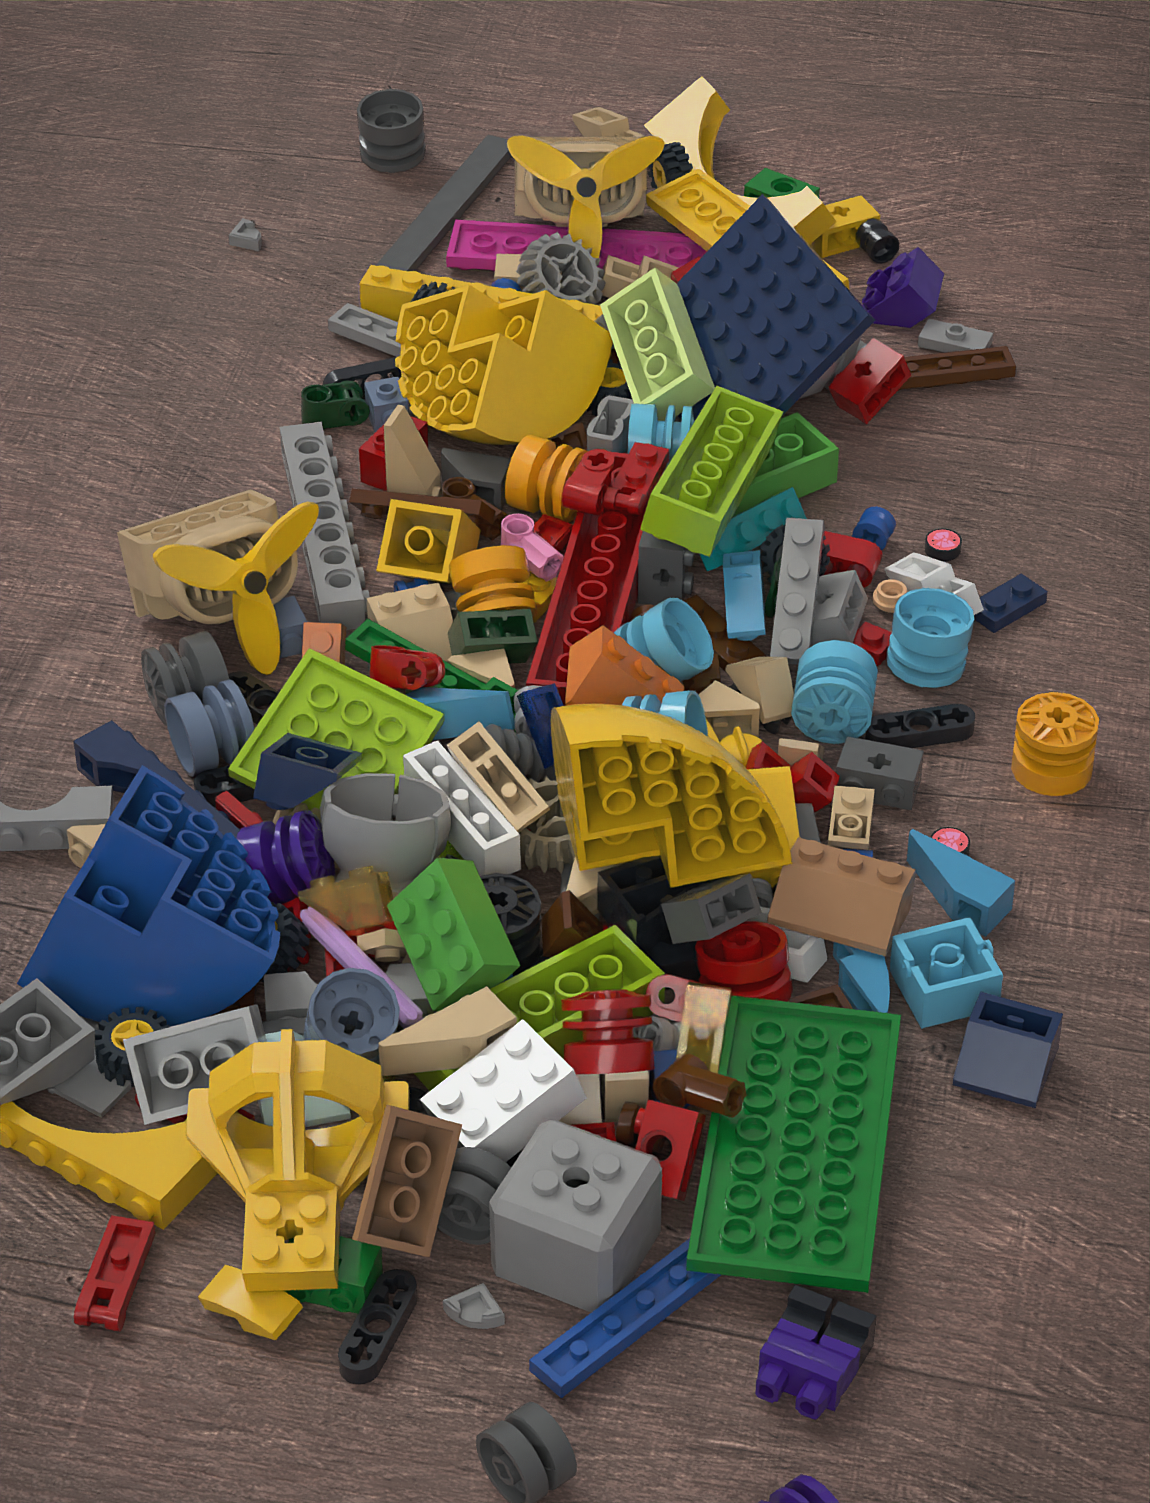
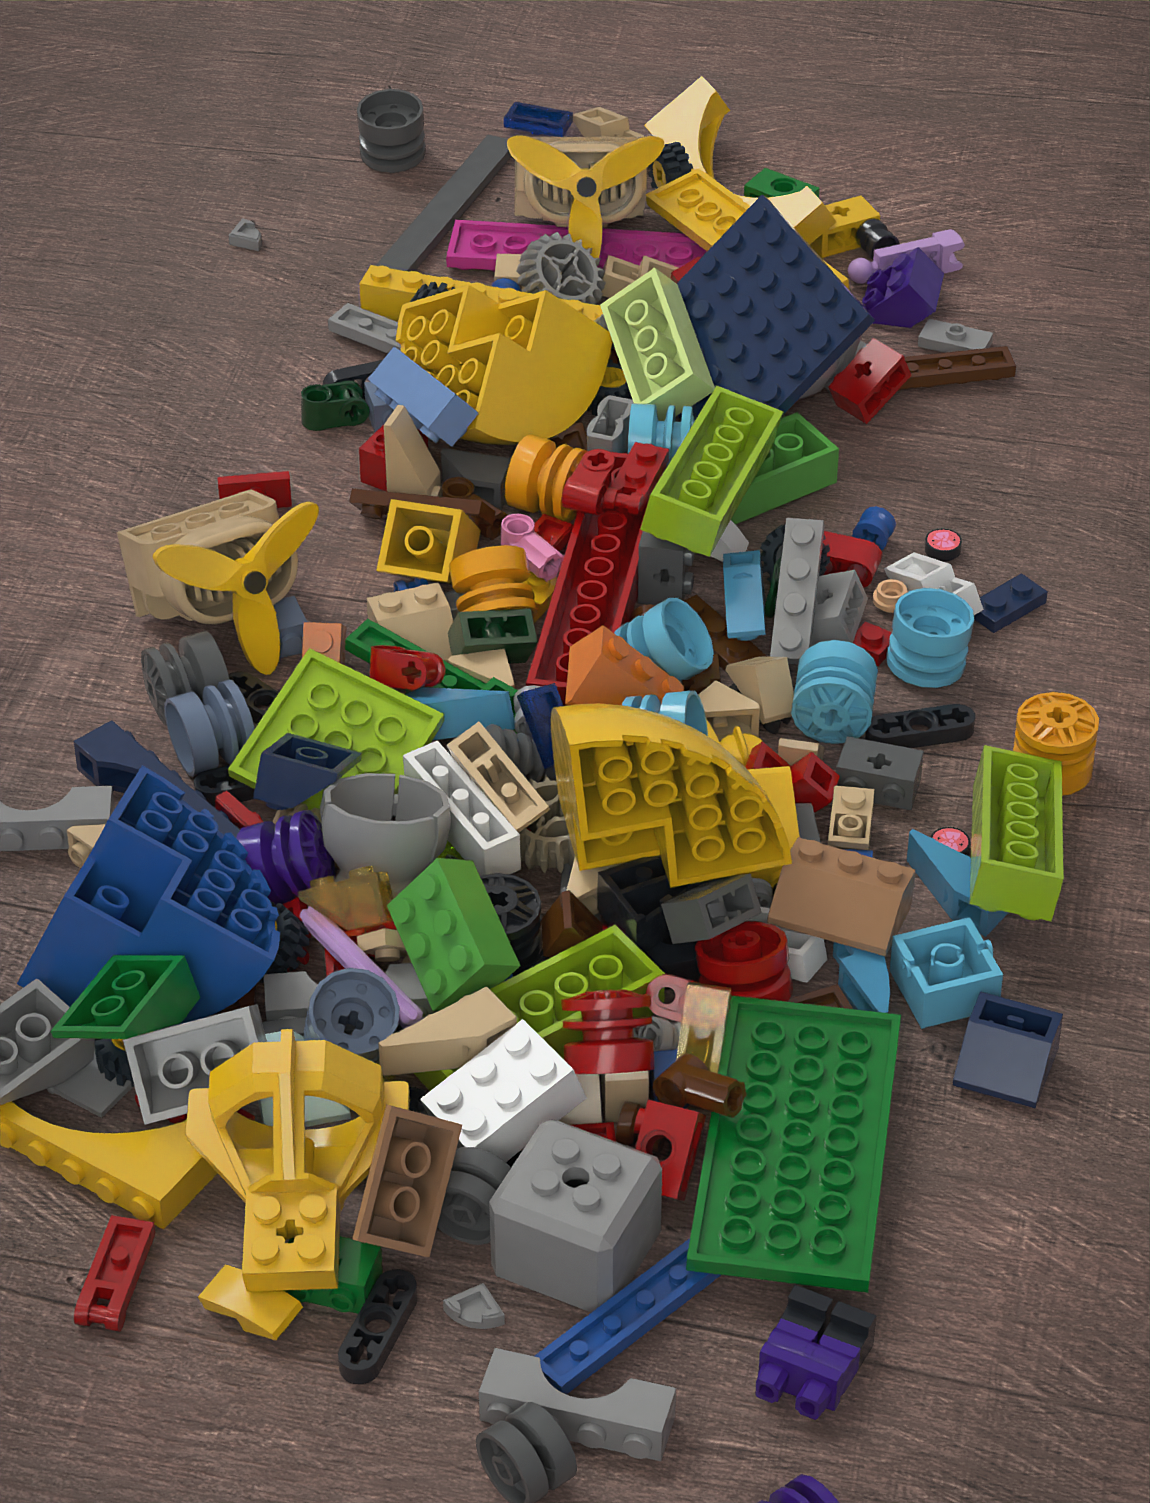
(131, 998): none -> green slope
(271, 484): none -> red plate
(328, 546): light grey brick -> none
(429, 402): none -> medium blue brick
(538, 119): none -> clear blue plate
(626, 1421): none -> light grey arch
(754, 525): teal plate -> none
(937, 248): none -> lavender plate
(1017, 834): none -> lime brick

